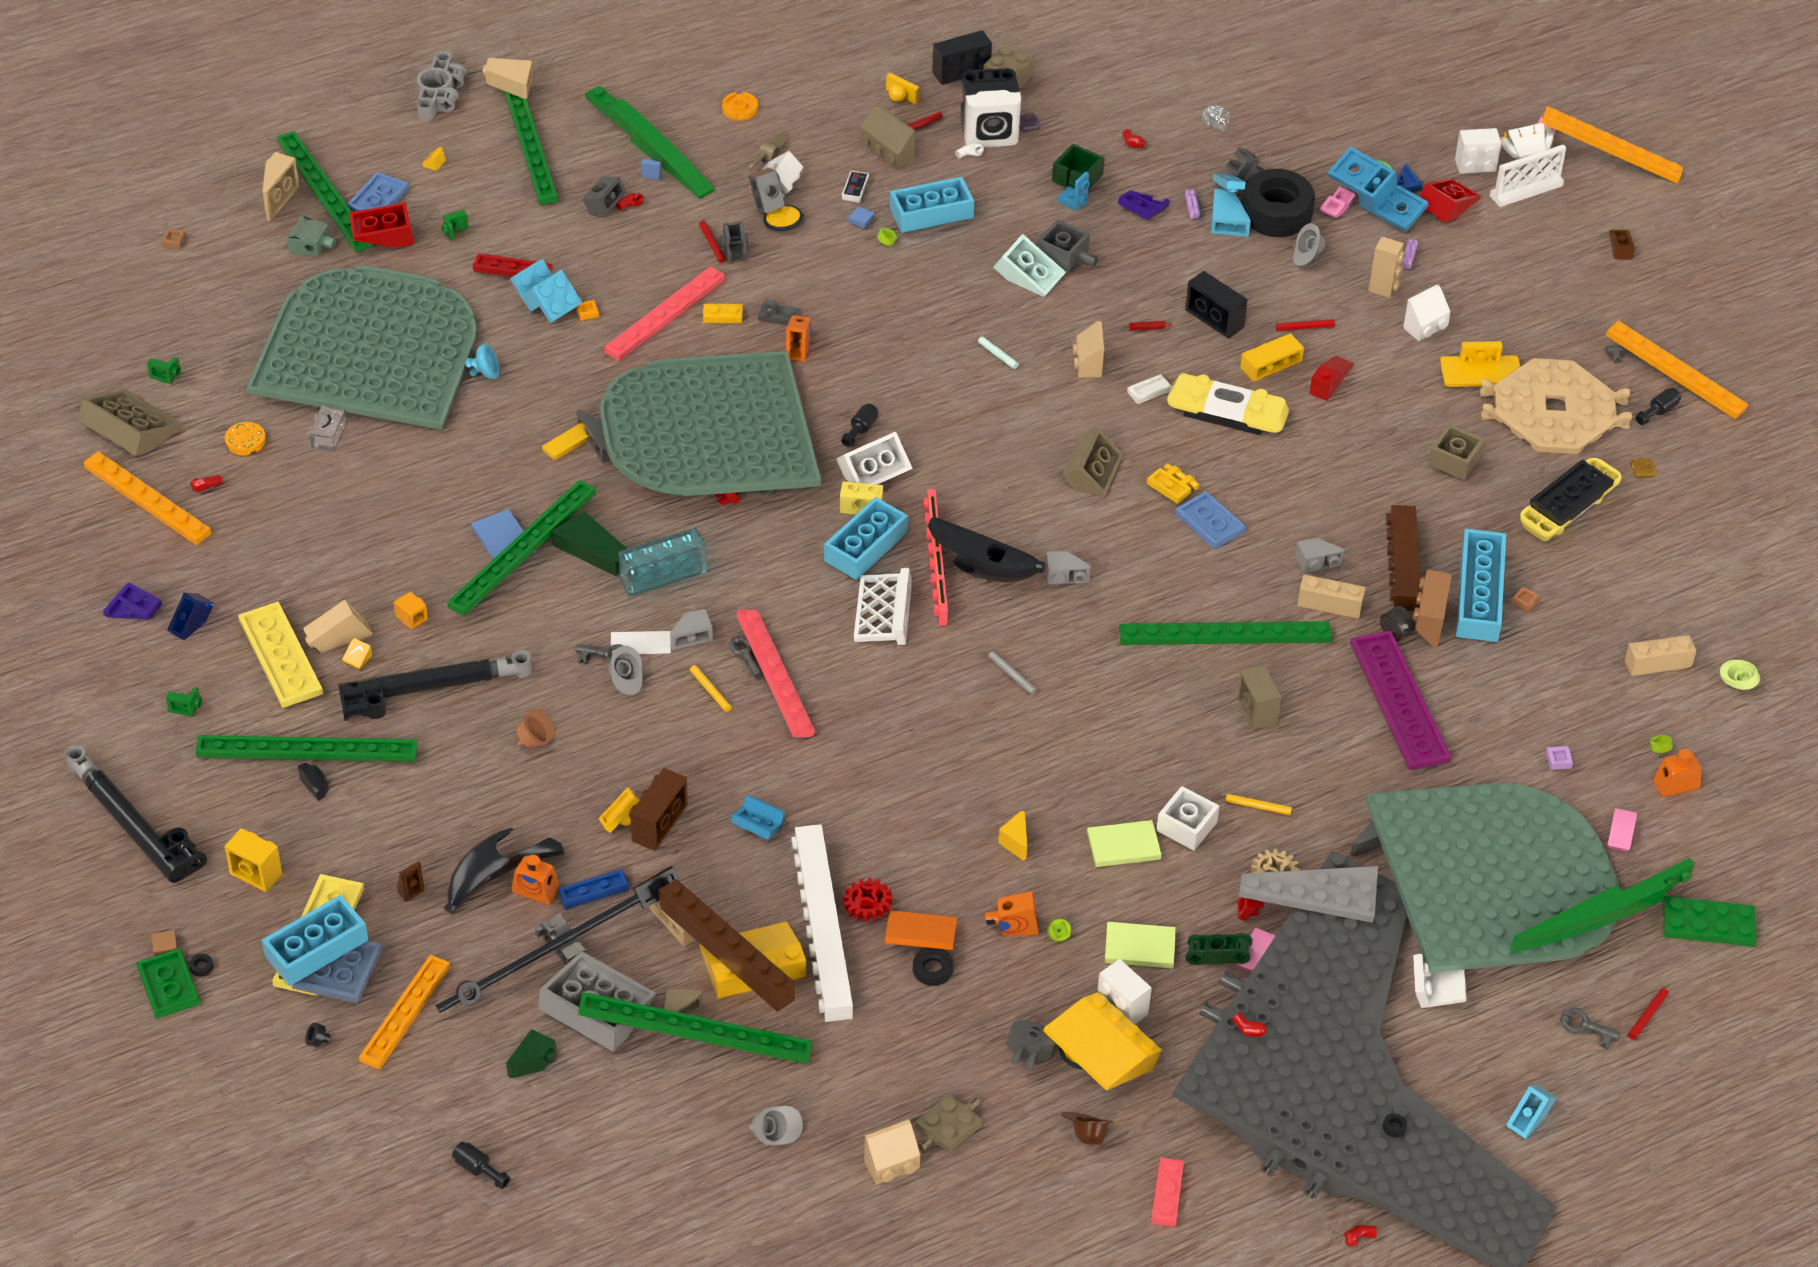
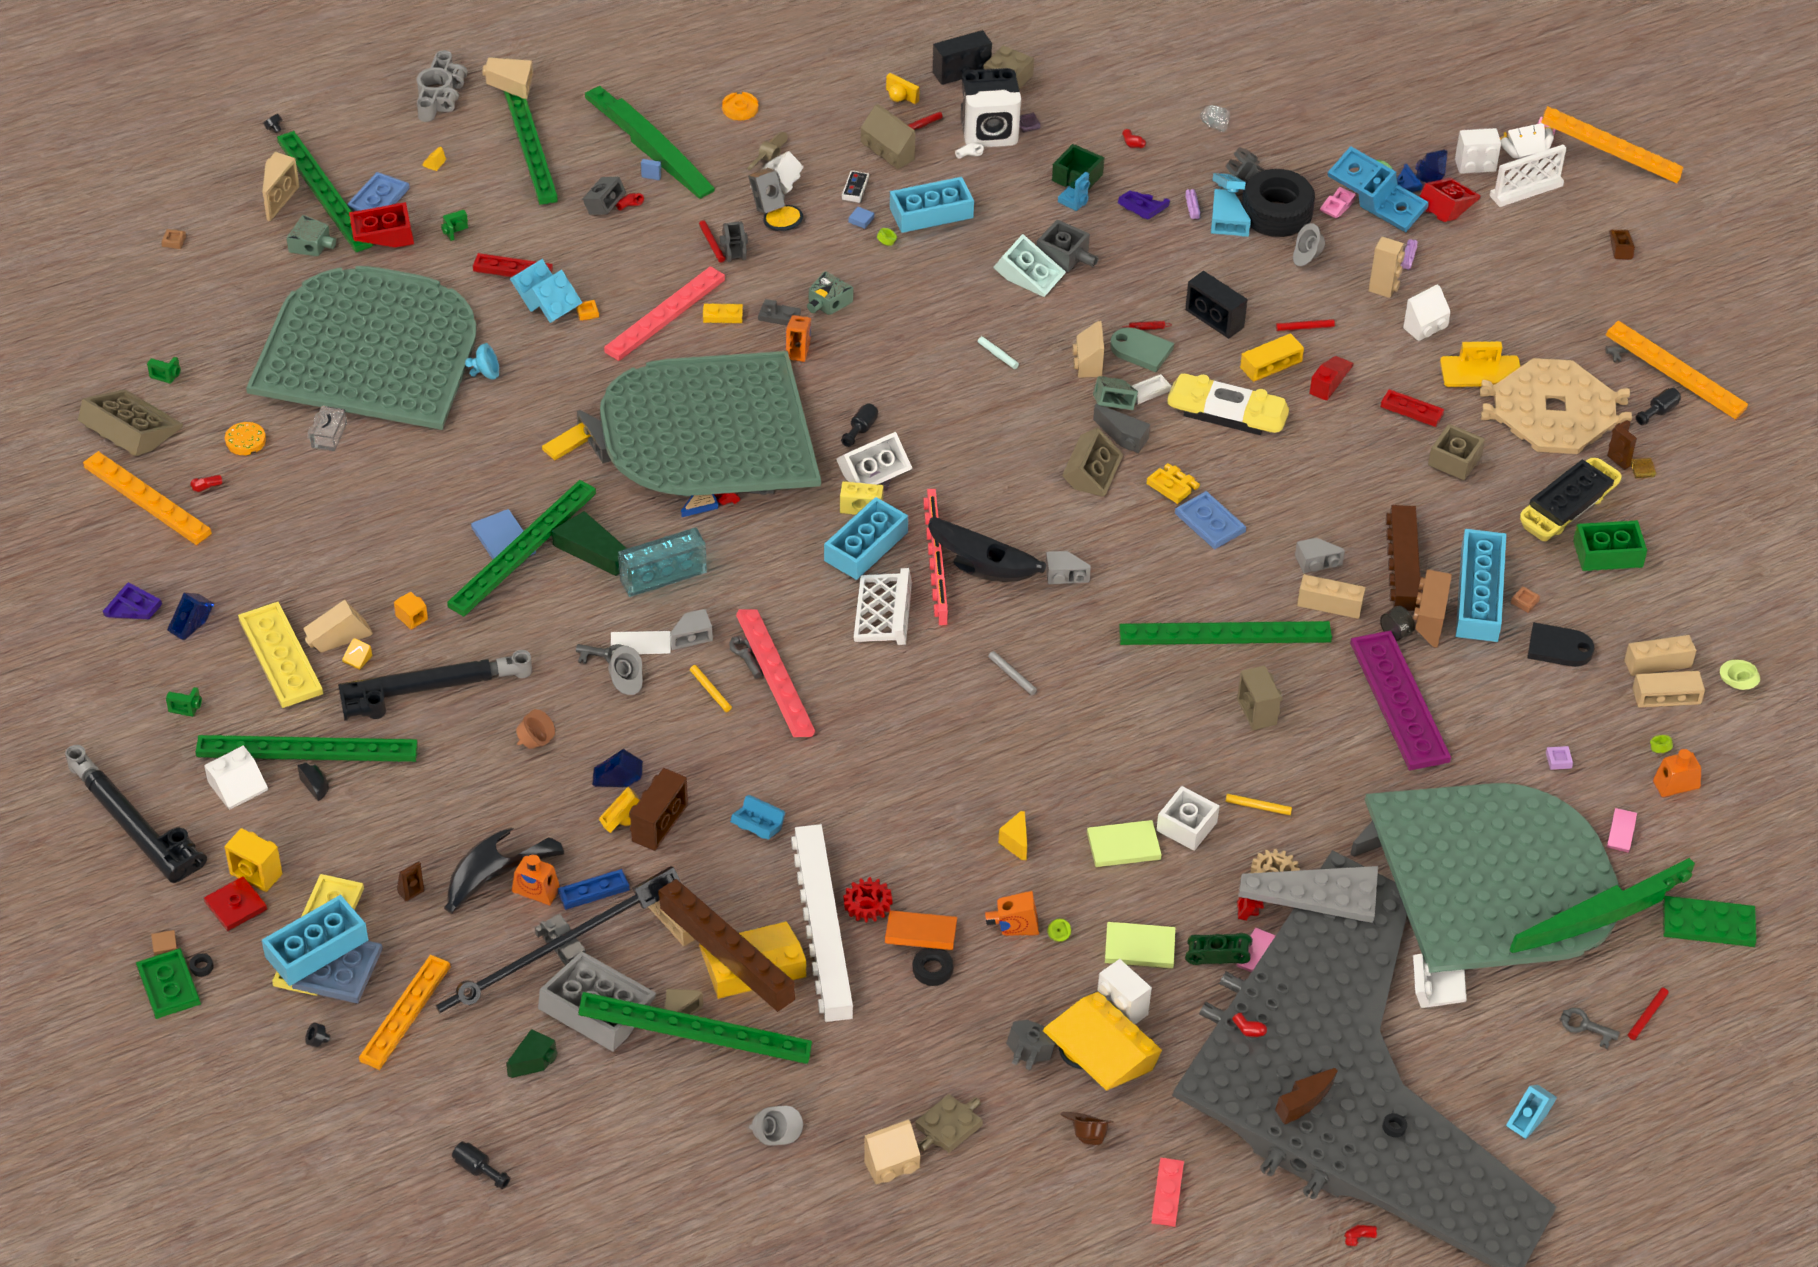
(235, 777): none -> white slope
(235, 903): none -> red plate
(273, 122): none -> black tile
(618, 770): none -> clear blue slope
(699, 504): none -> tile
(829, 294): none -> sand green torso
(1110, 393): none -> sand green torso
(1123, 429): none -> dark grey slope
(1141, 348): none -> sand green tile
(1305, 1095): none -> reddish brown slope
(1412, 408): none -> red plate
(1432, 166): none -> clear blue slope
(1559, 645): none -> black tile
(1610, 545): none -> green brick
(1622, 445): none -> reddish brown bracket
(1668, 689): none -> tan brick

